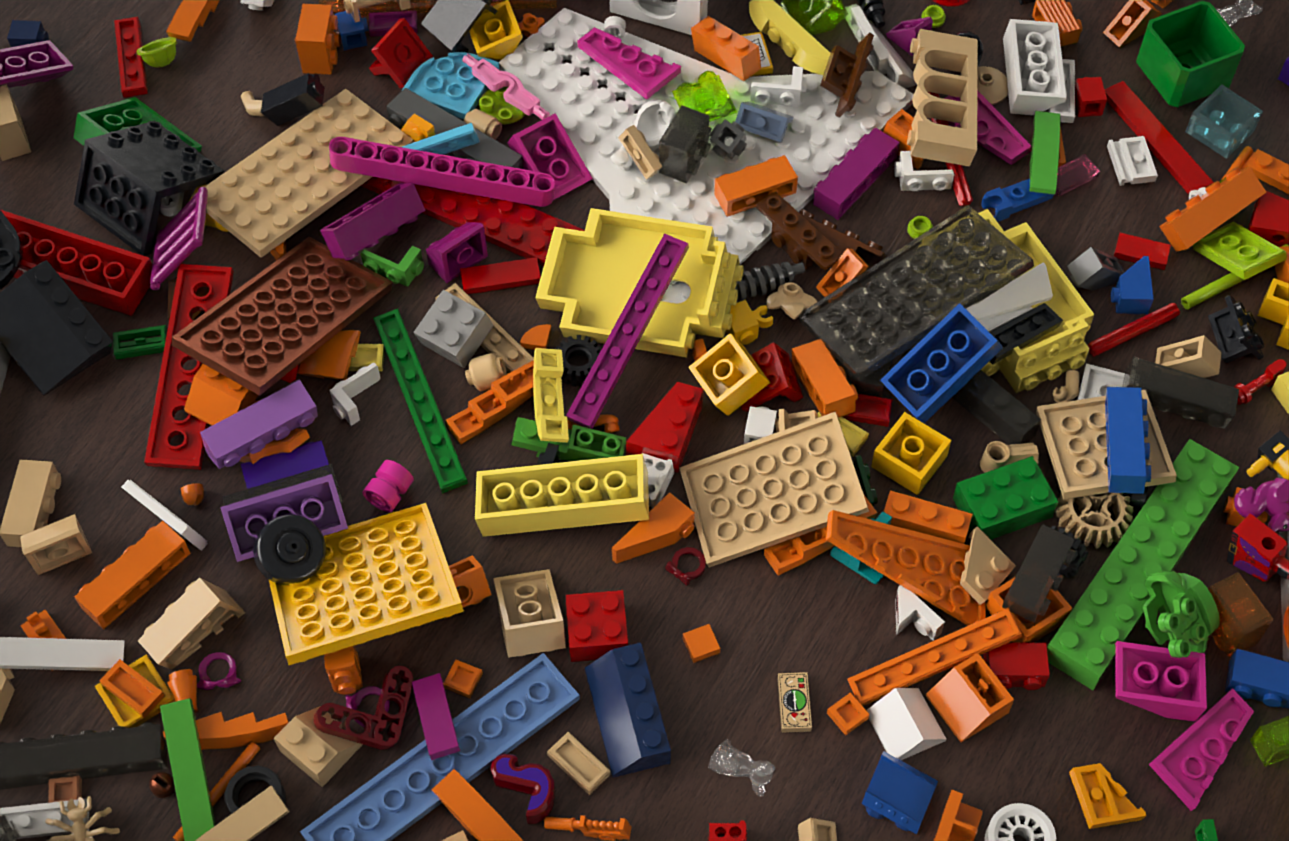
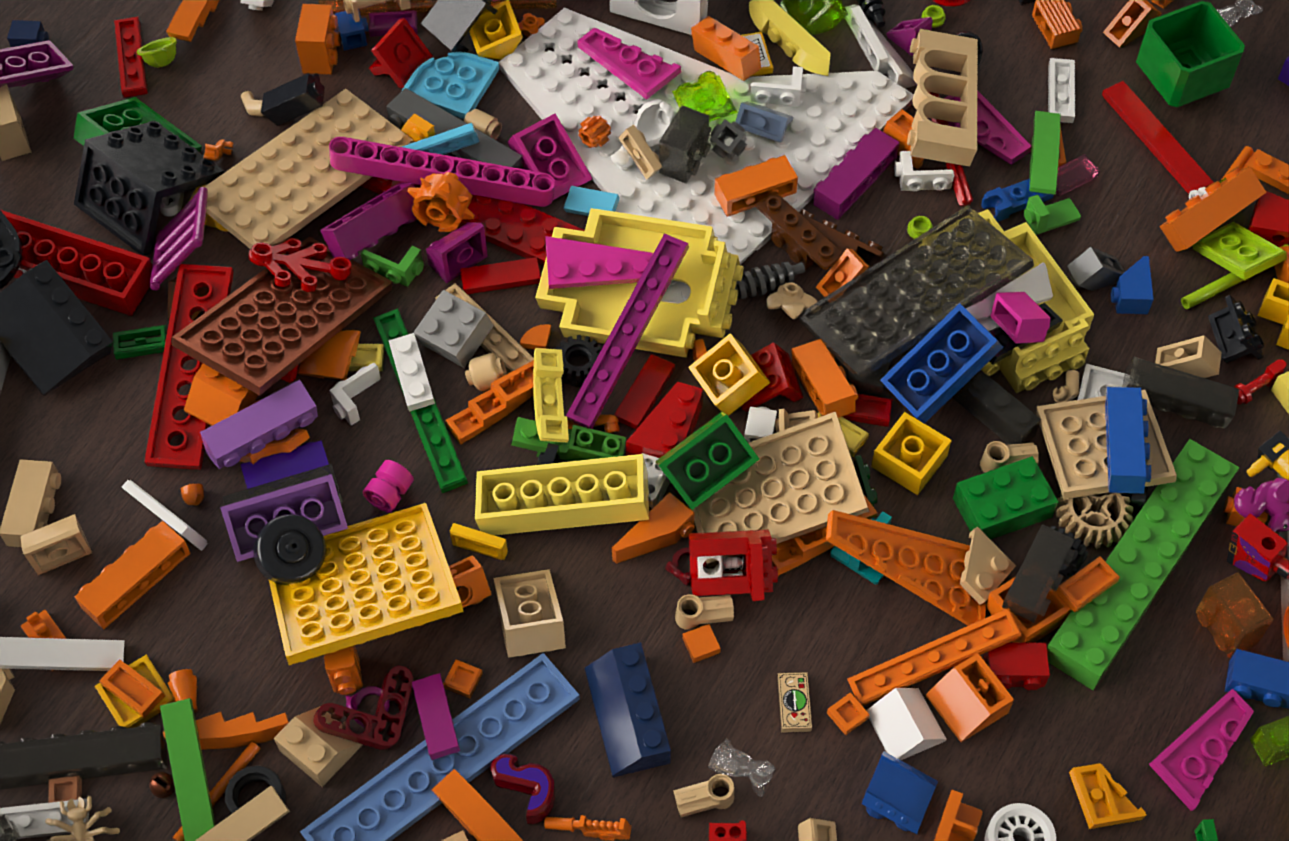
(188, 622): tan wedge -> none
(215, 152): none -> orange arm
(231, 679): magenta piece -> none
(268, 256): none -> red plant
(411, 372): none -> white plate
(441, 201): none -> orange brick
(478, 541): none -> yellow tile
(496, 106): lime dish -> none
(497, 79): bright pink piece -> none
(578, 763): tan tile -> none
(582, 200): none -> medium azure tile
(590, 264): none -> dark pink wing
(594, 131): none -> orange gear
(595, 624): red brick -> none
(615, 26): white bush -> none
(644, 391): none -> red tile
(701, 797): none -> tan piece
(706, 610): none -> tan piece
(707, 460): none -> green brick
(747, 322): yellow brick -> none
(757, 555): none -> red brick
(844, 73): reddish brown bracket -> none
(912, 609): white slope -> none
(927, 517): orange brick -> none
(992, 84): tan dish -> none
(1020, 317): none -> dark pink brick
(1033, 66): white slope -> none
(1045, 218): none -> bright green bracket
(1087, 584): none -> orange tile
(1090, 96): red brick -> none
(1132, 160): white plate -> none
(1133, 329): red axle -> none
(1134, 248): red tile -> none
(1160, 682): dark pink slope -> none
(1185, 611): bright green piece -> none
(1224, 121): clear light blue piece -> none

